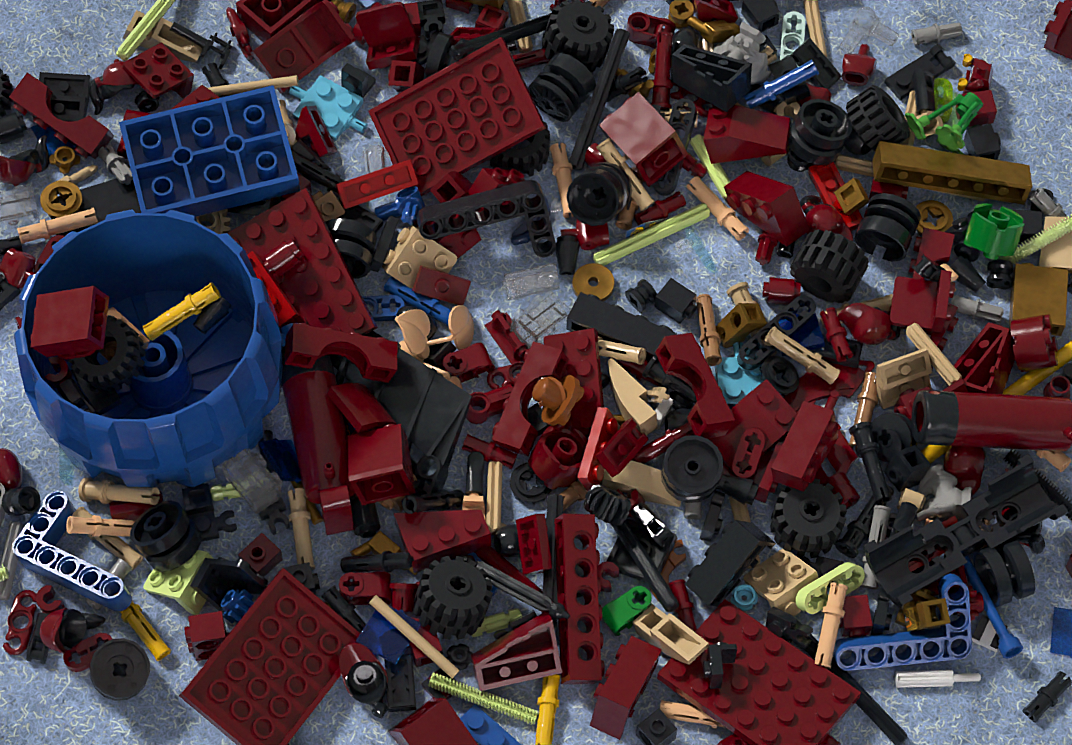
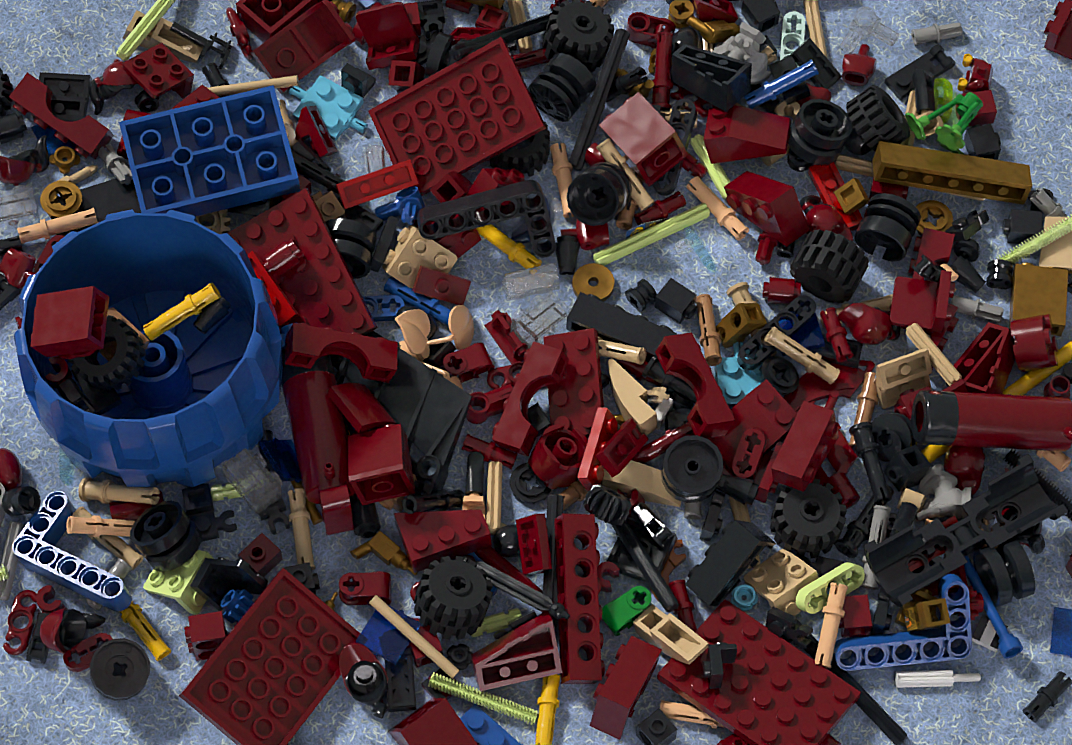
(343, 608): black pin -> none
(386, 562): black axle -> none
(403, 594): dark red bush -> none
(514, 250): none -> yellow pin
(557, 398): dark orange plate -> none
(994, 231): green brick -> none

